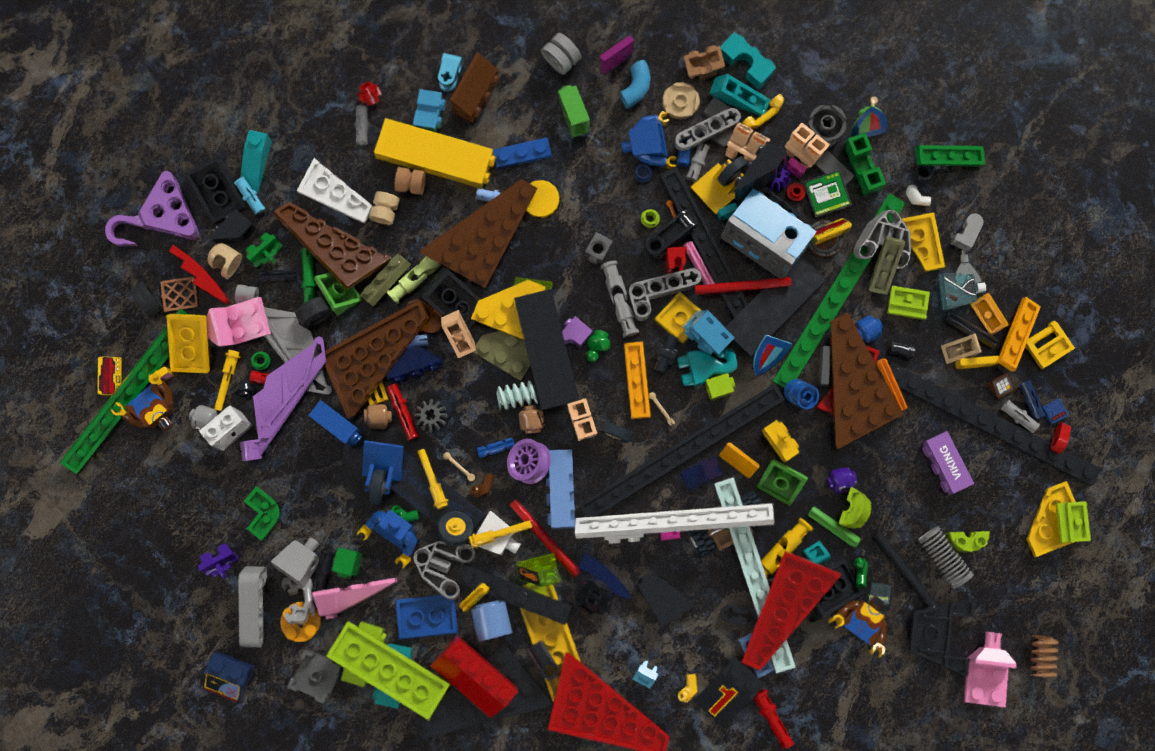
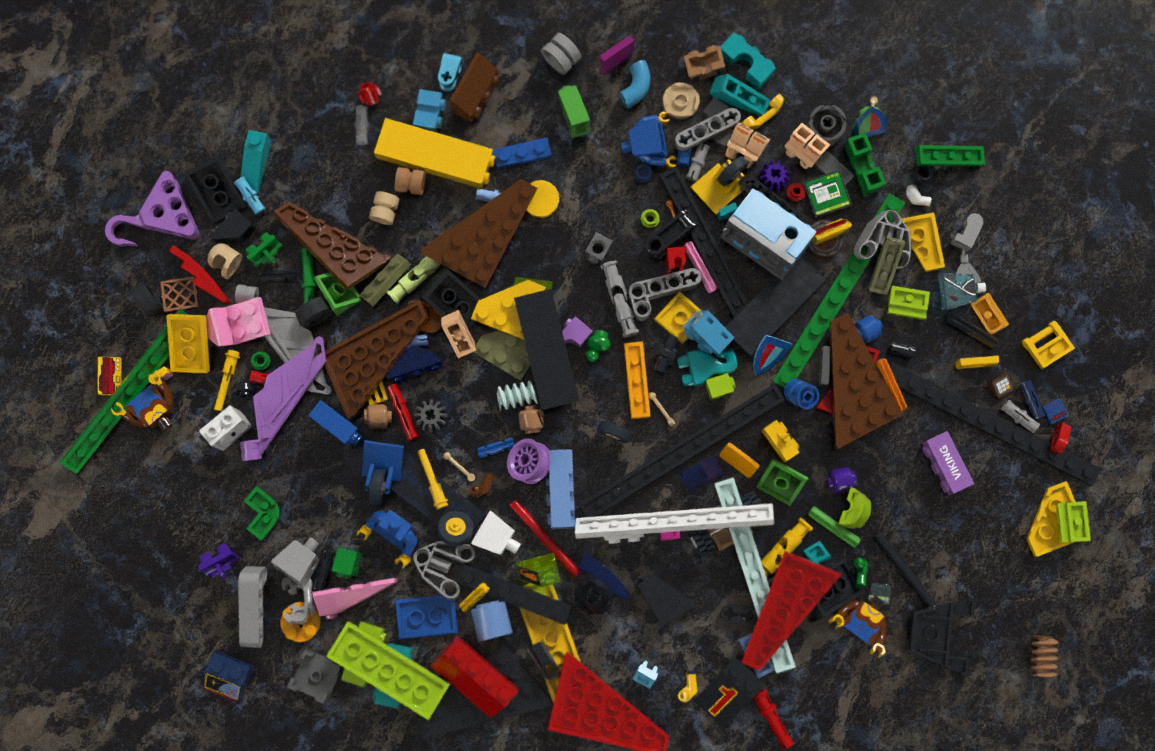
(201, 416): light grey head -> none
(330, 191): white wing -> none
(409, 517): green arm -> none
(489, 536): yellow pin -> none
(582, 419): light nougat hips -> none
(742, 285): red piece -> none
(761, 171): black slope -> none
(796, 167): dark pink tile -> none
(957, 581): light grey piece -> none
(961, 348): tan slope -> none
(973, 542): lime cylinder -> none
(988, 673): bright pink plate -> none
(1018, 334): light orange tile -> none

